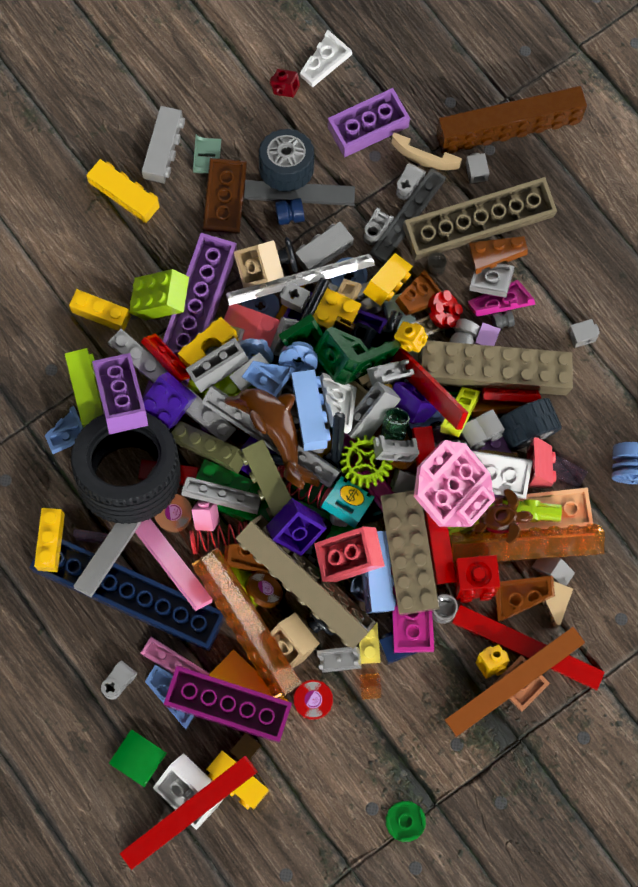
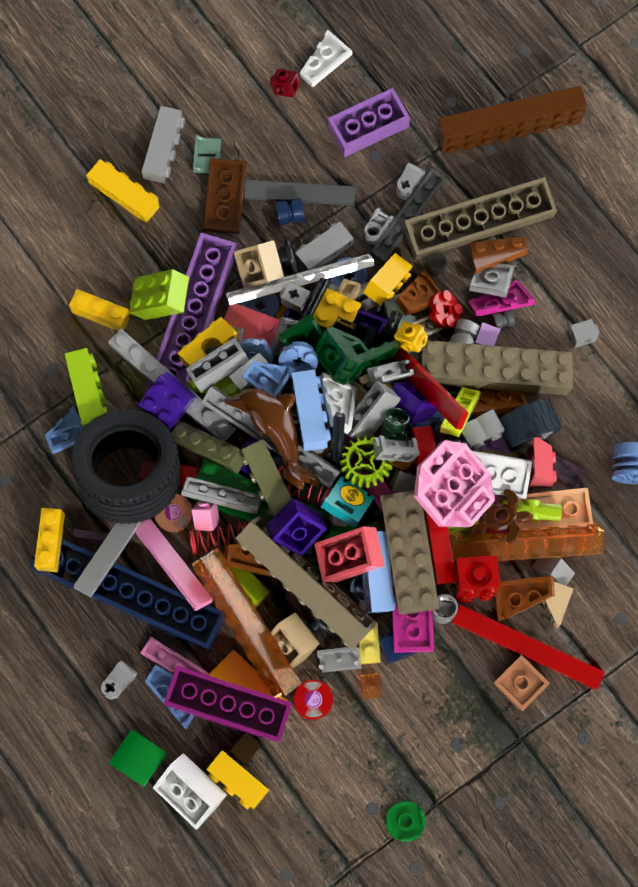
(120, 393): medium lavender brick -> none
(165, 357): red tile -> none
(188, 812): red tile -> none
(264, 589): reddish brown tile -> none
(286, 160): black wheel -> none
(423, 158): tan slope -> none
(477, 168): light grey brick -> none
(492, 661): yellow brick -> none
(514, 681): dark orange tile -> none
(515, 395): red tile -> none

